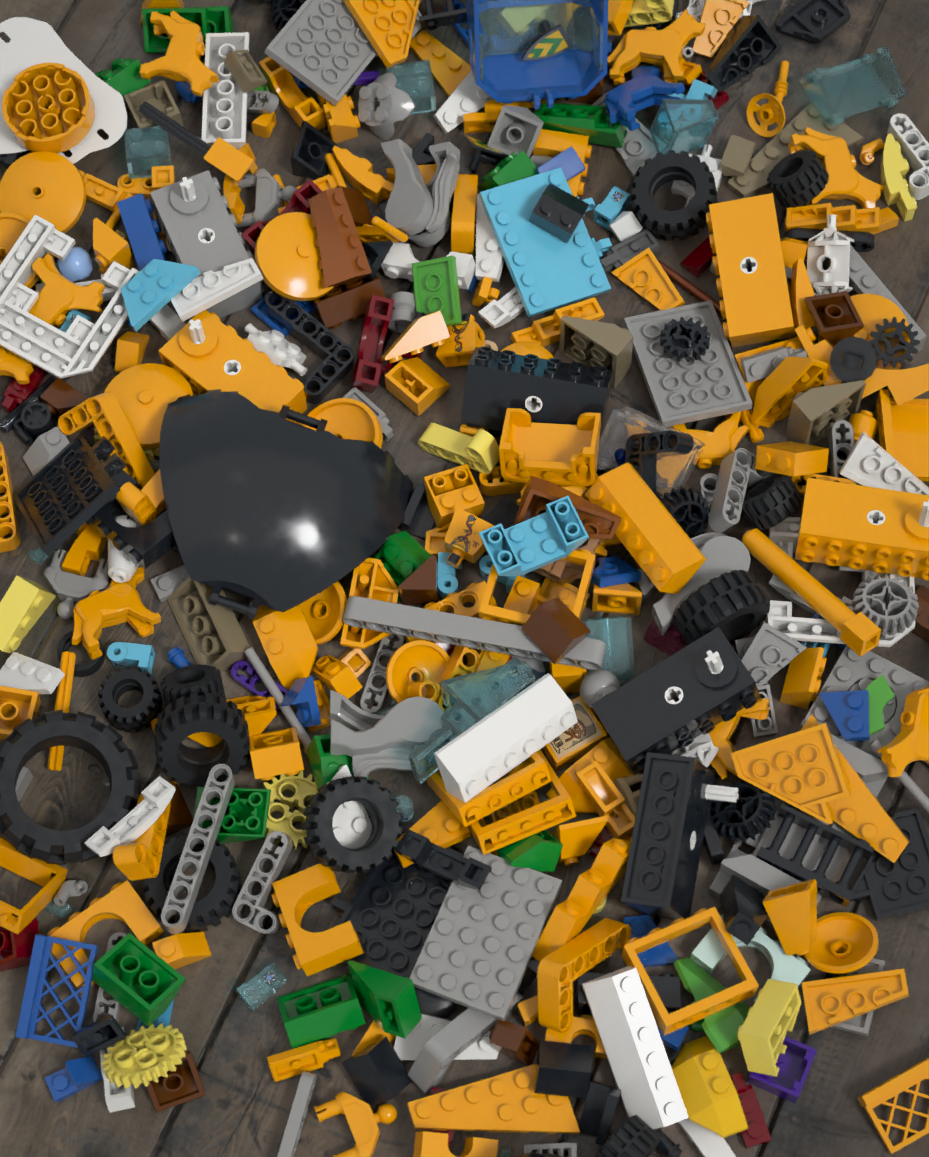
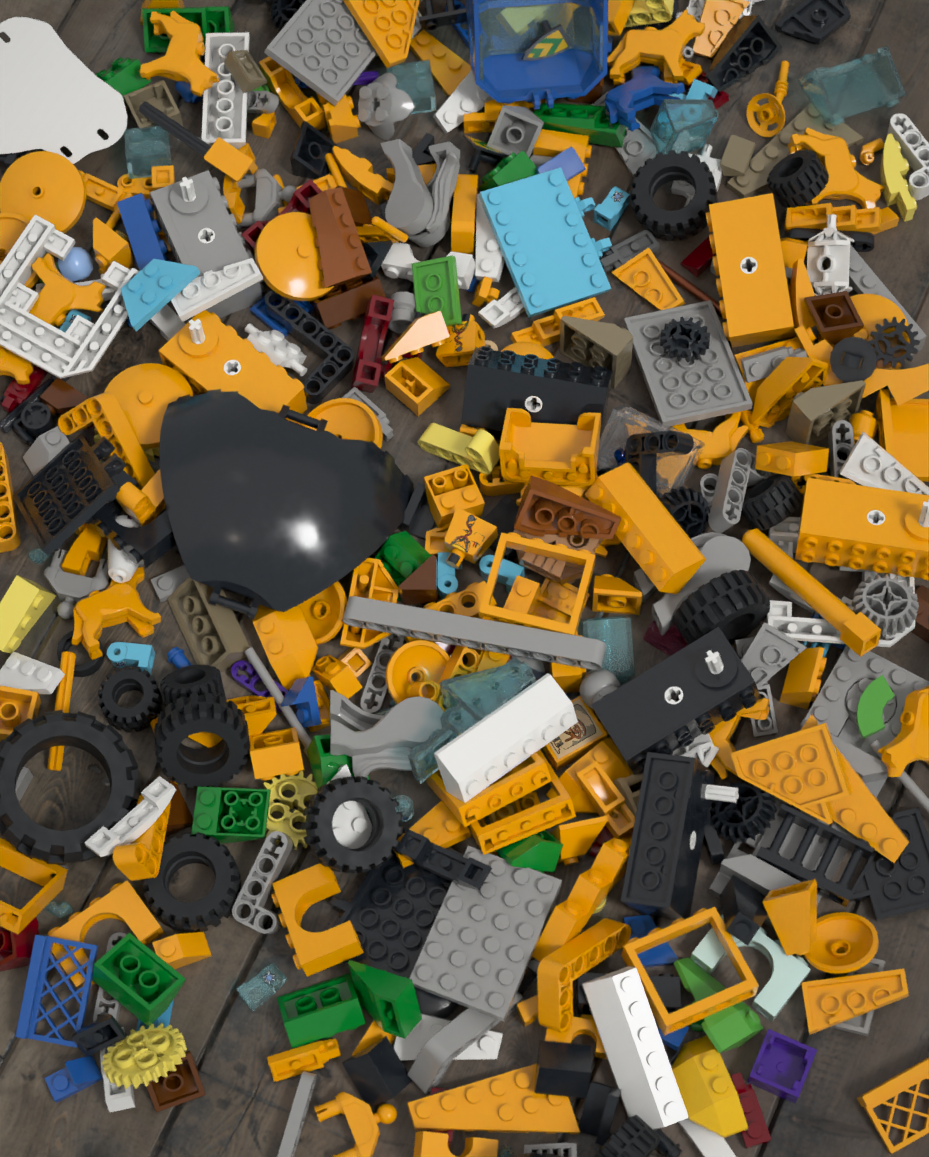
(48, 108): light orange brick -> none
(70, 888): light grey arm -> none
(130, 350): light orange slope -> none
(198, 859): light grey beam -> none
(514, 1042): reddish brown slope -> none
(536, 540): medium azure slope -> none
(555, 629): reddish brown slope -> none
(558, 212): black slope -> none
(613, 571): blue tile -> none
(625, 226): white slope -> none
(767, 1025): light yellow wedge -> none
(850, 713): blue wing -> none

